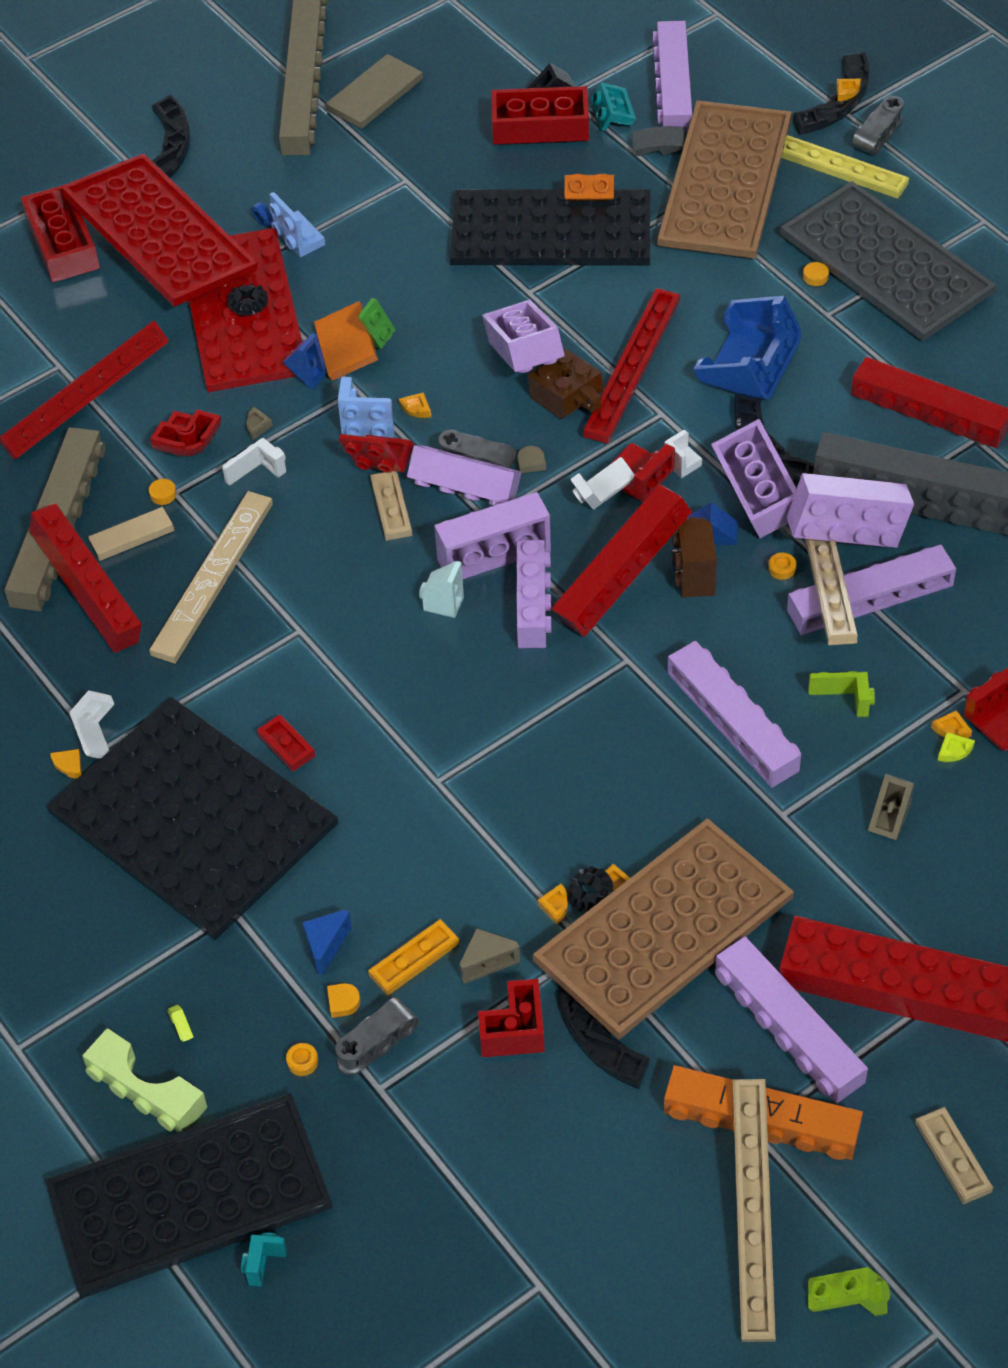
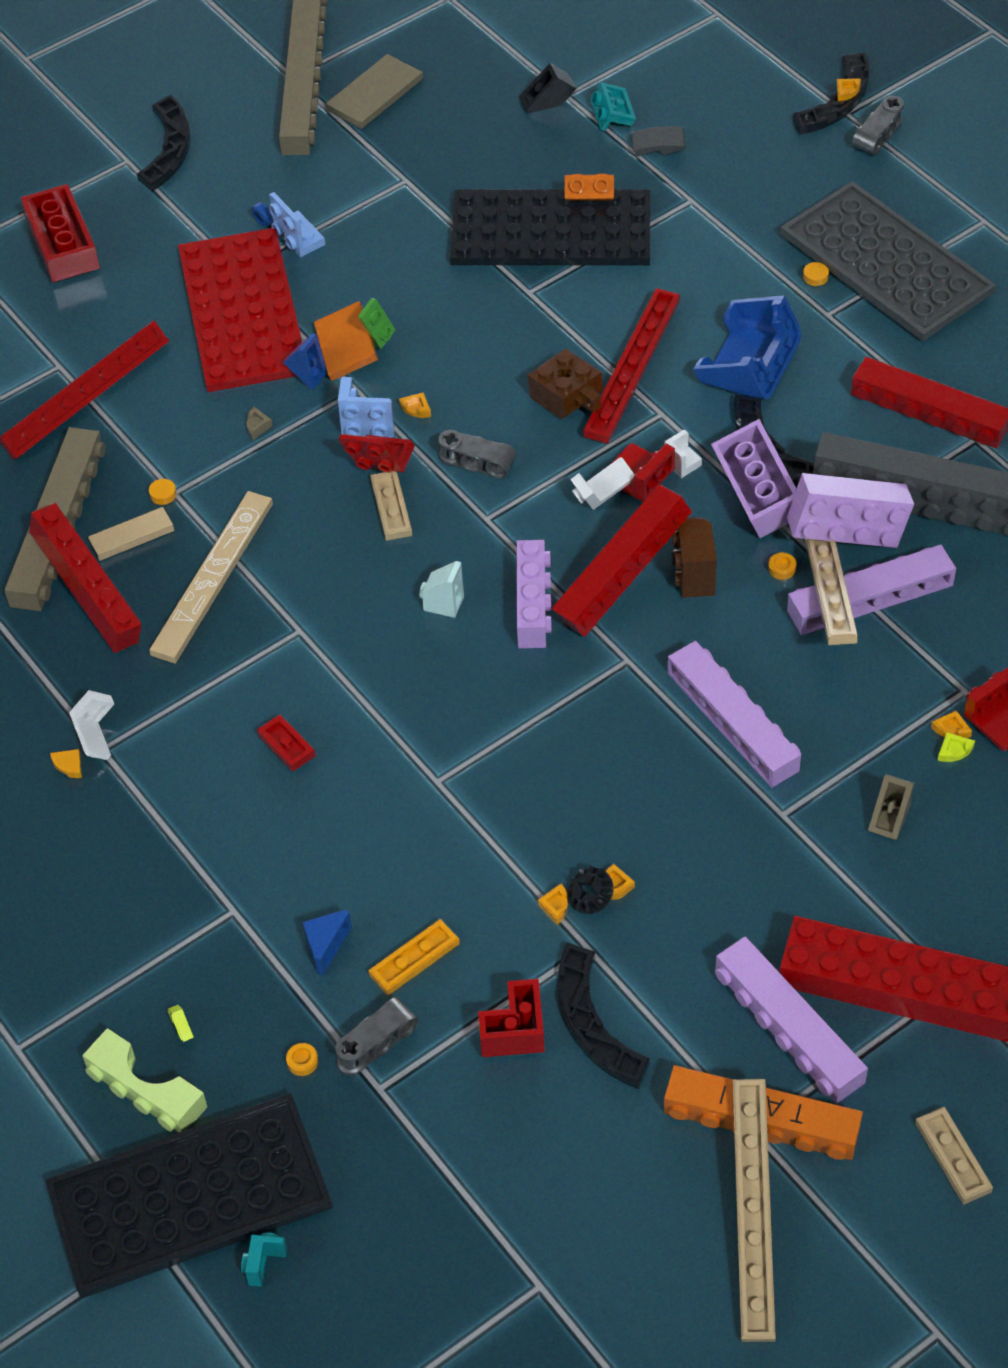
(159, 229): red plate -> none
(186, 433): red brick -> none
(193, 817): black plate -> none
(247, 306): black gear -> none
(258, 453): white bracket -> none
(343, 999): light orange tile -> none
(463, 475): lavender brick -> none
(487, 955): dark tan slope -> none
(490, 536): lavender brick -> none
(523, 336): lavender brick -> none
(531, 459): dark tan tile -> none
(540, 115): red brick -> none
(662, 928): medium nougat plate -> none
(673, 74): lavender brick -> none
(723, 525): blue slope -> none
(725, 179): medium nougat plate -> none
(844, 167): light yellow tile -> none
(844, 683): lime bracket -> none
(847, 1289): lime bracket -> none

